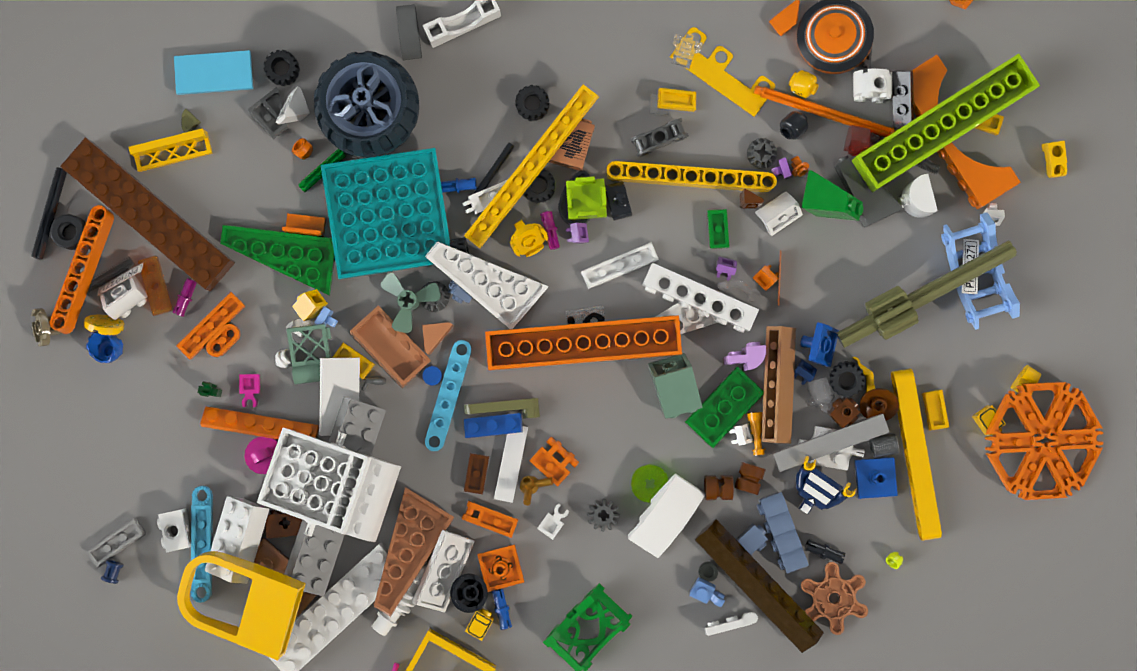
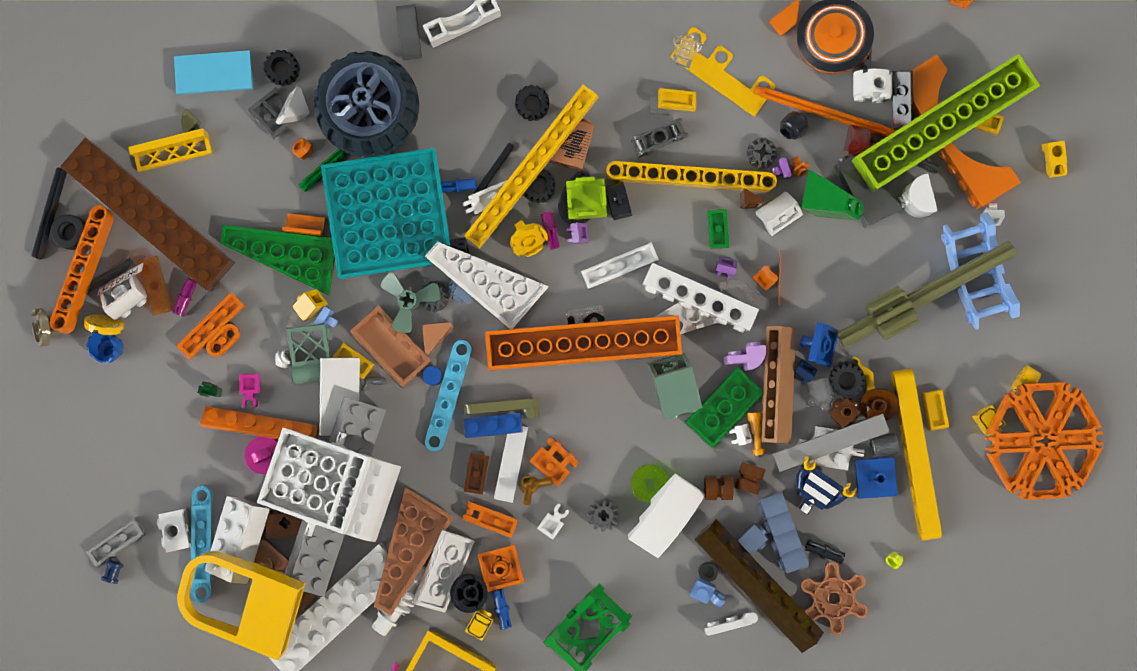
(299, 322): white tile -> none
(803, 83): yellow head -> none
(970, 252): white sticker -> none

